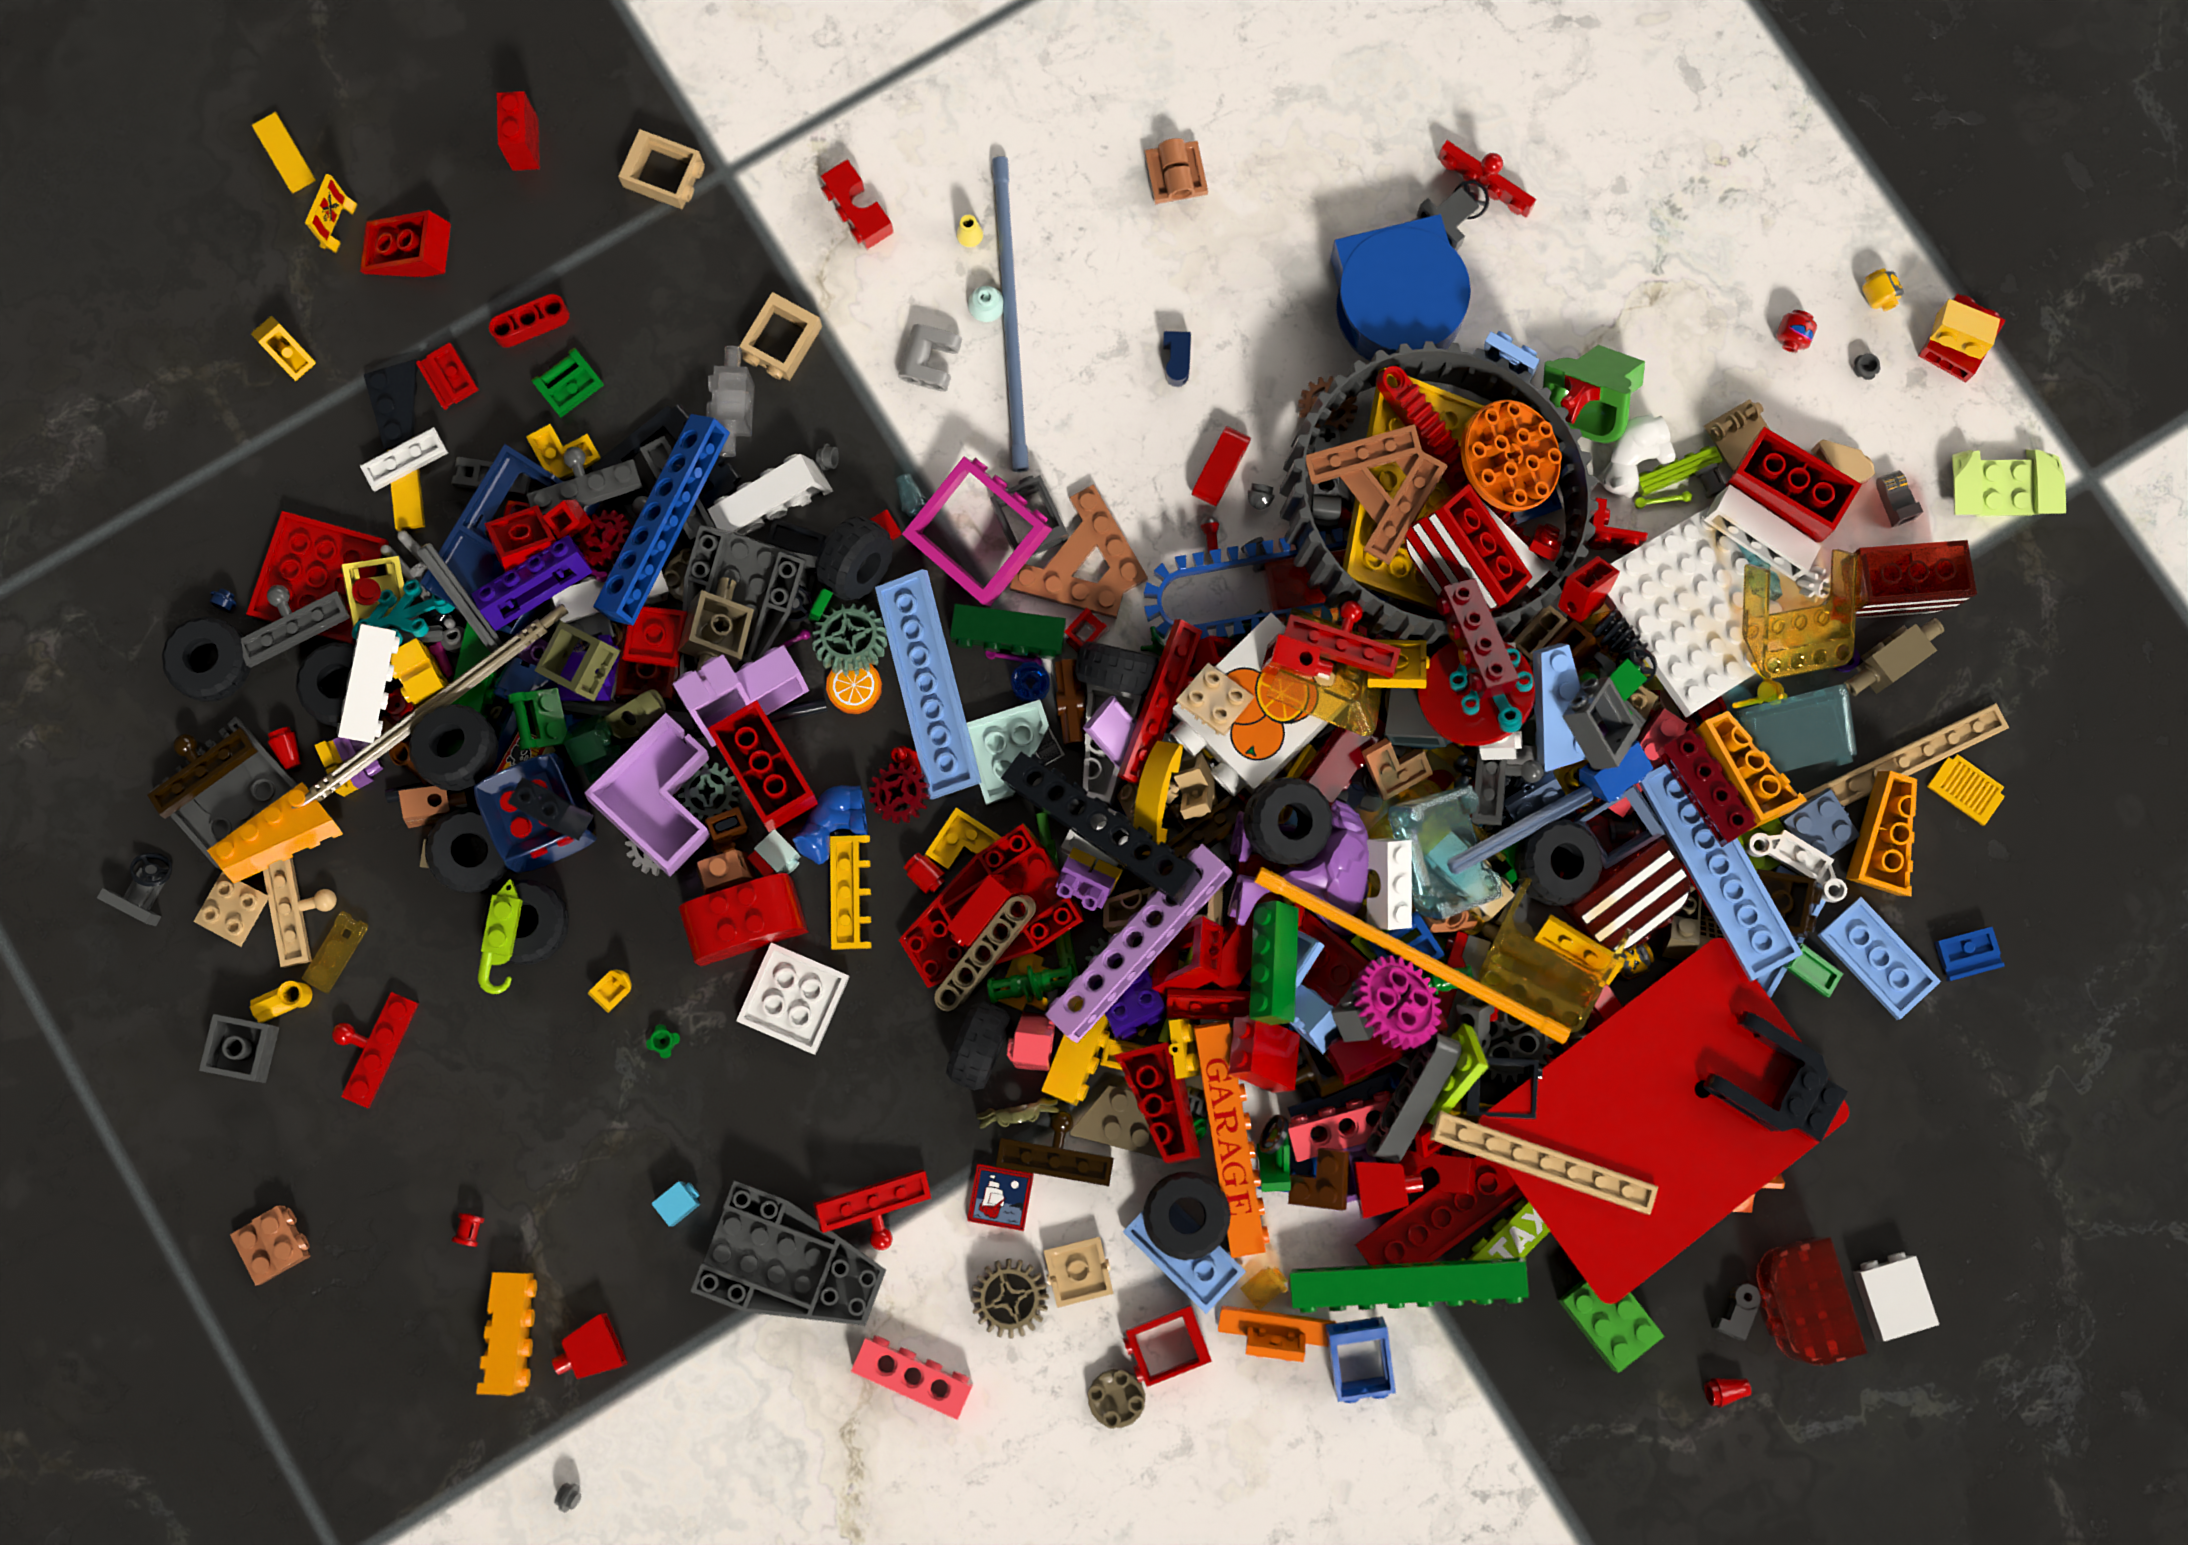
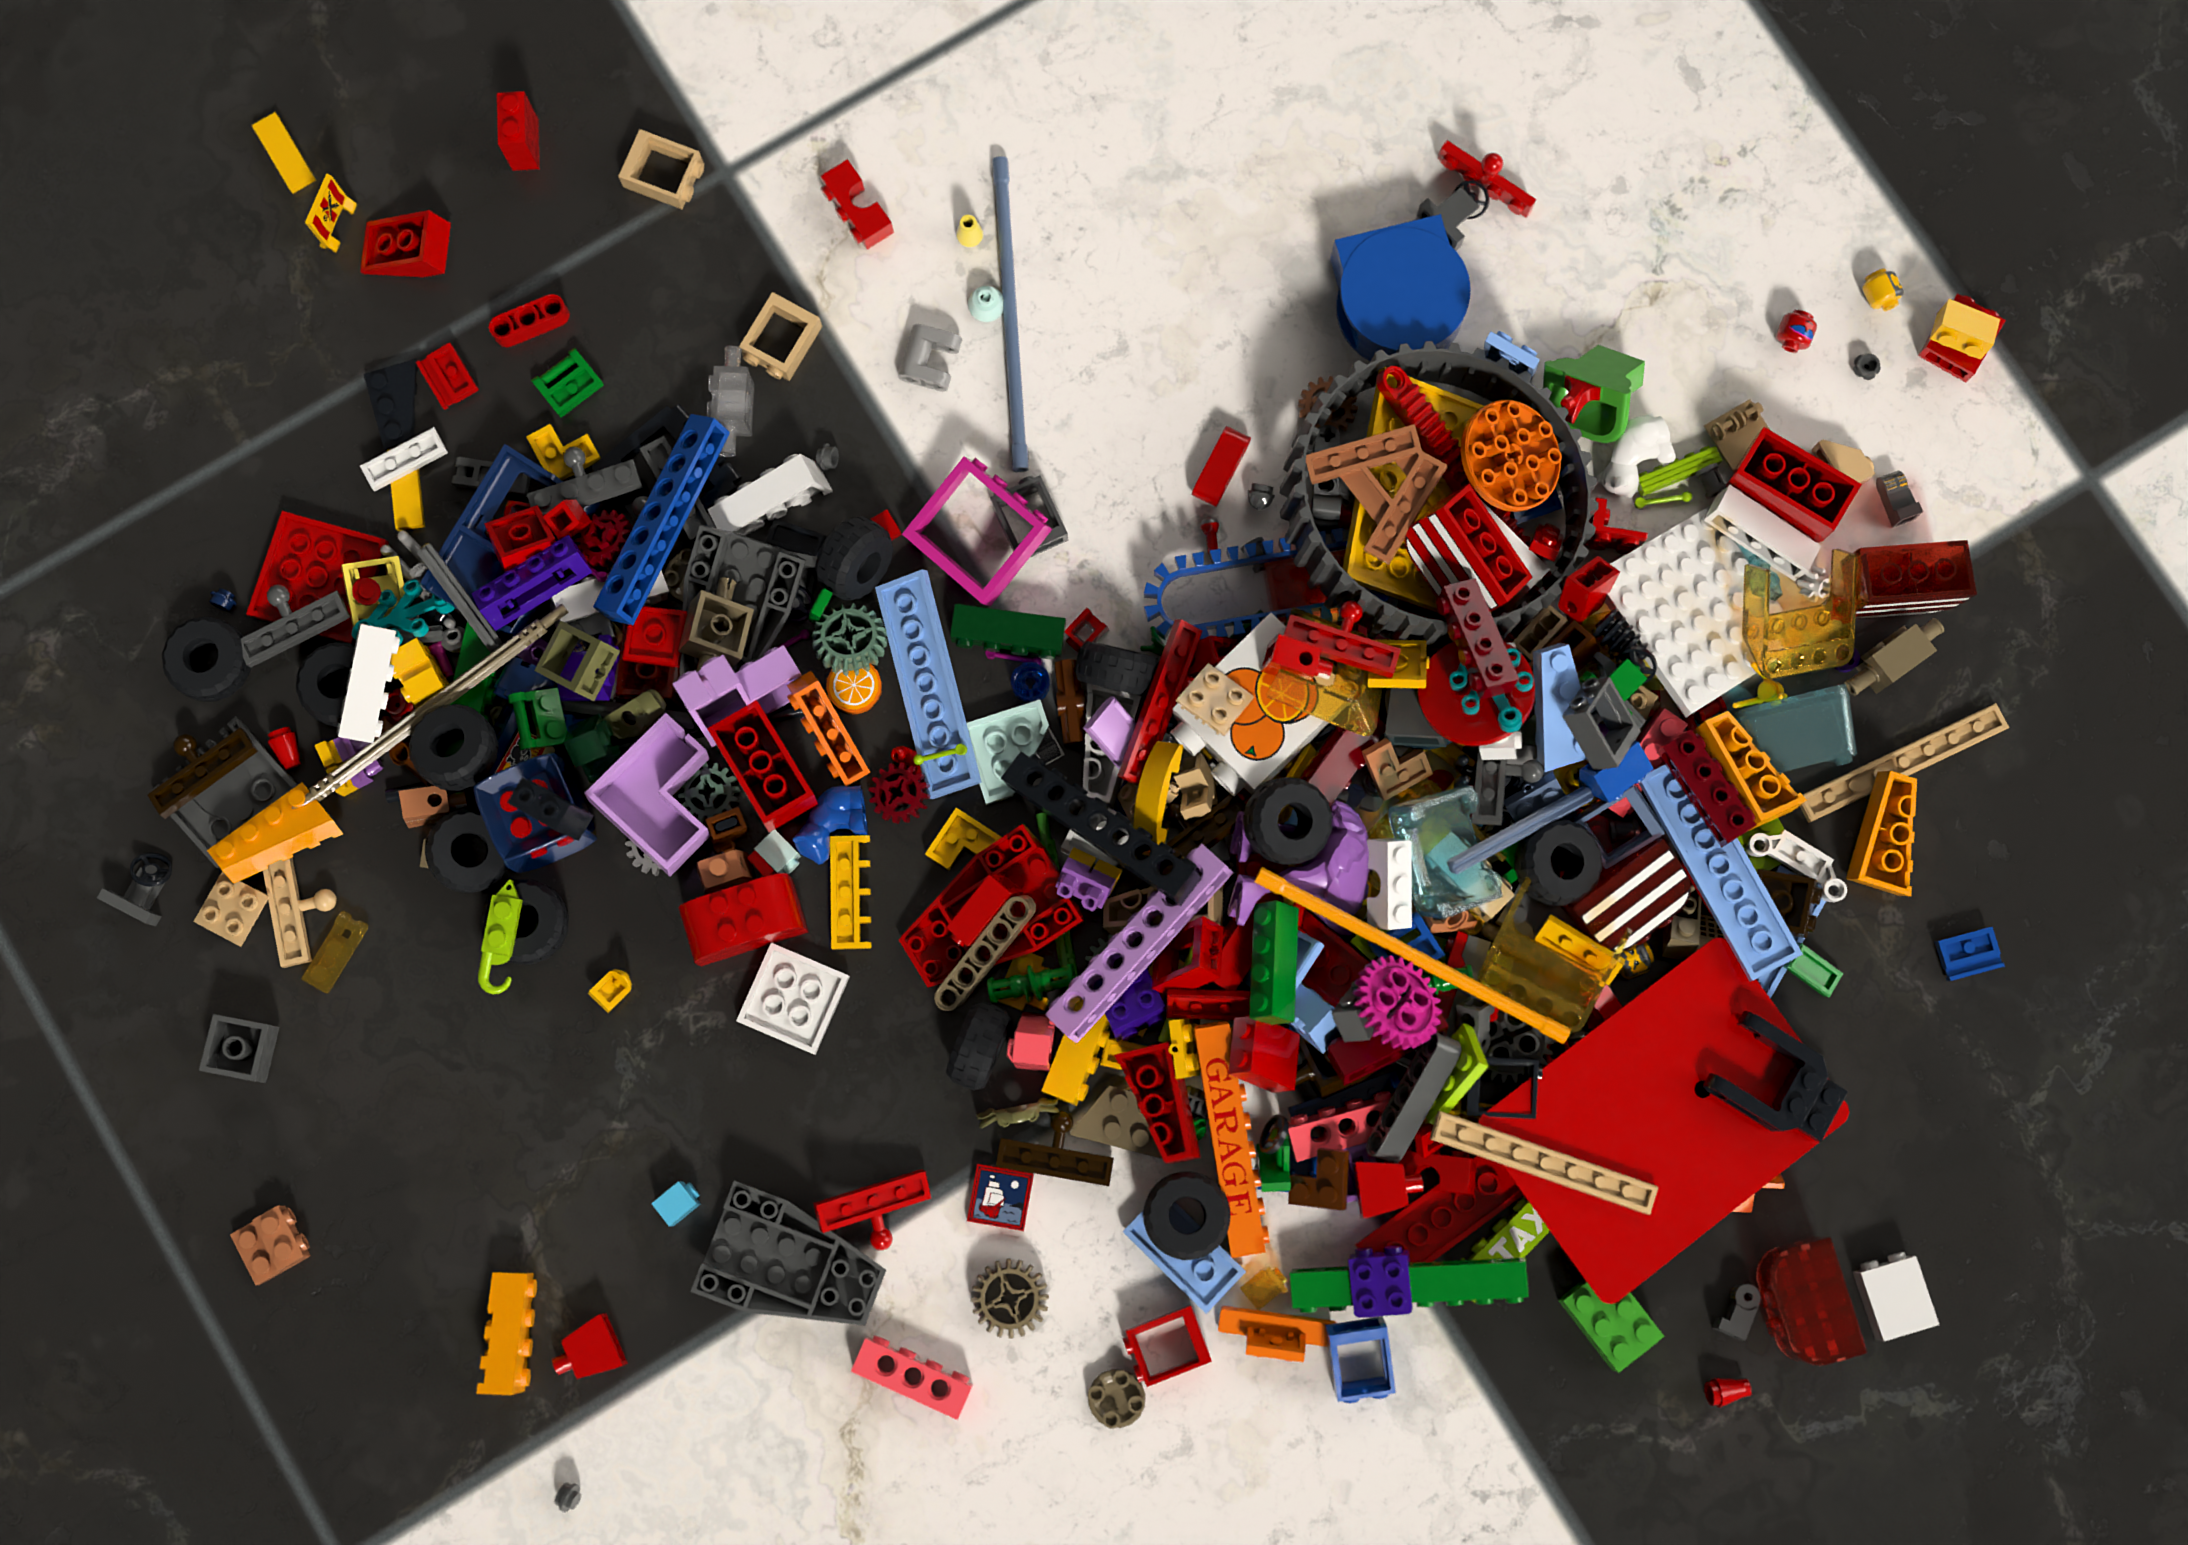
(279, 1001): yellow piece -> none
(283, 348): yellow slope -> none
(378, 1048): red plate -> none
(467, 1229): red bush -> none
(662, 1033): green plate -> none
(828, 728): none -> orange brick
(910, 495): clear light blue cone -> none
(925, 873): red brick -> none
(960, 749): none -> lime hinge
(1056, 580): nougat plate -> none
(1078, 1272): tan plate -> none
(1176, 171): nougat plate -> none
(1179, 364): dark blue leg -> none
(1380, 1282): none -> dark purple bracket
(1822, 823): sand blue plate -> none
(1879, 958): light blue plate -> none
(1967, 788): yellow window -> none
(2008, 485): yellowish green piece -> none

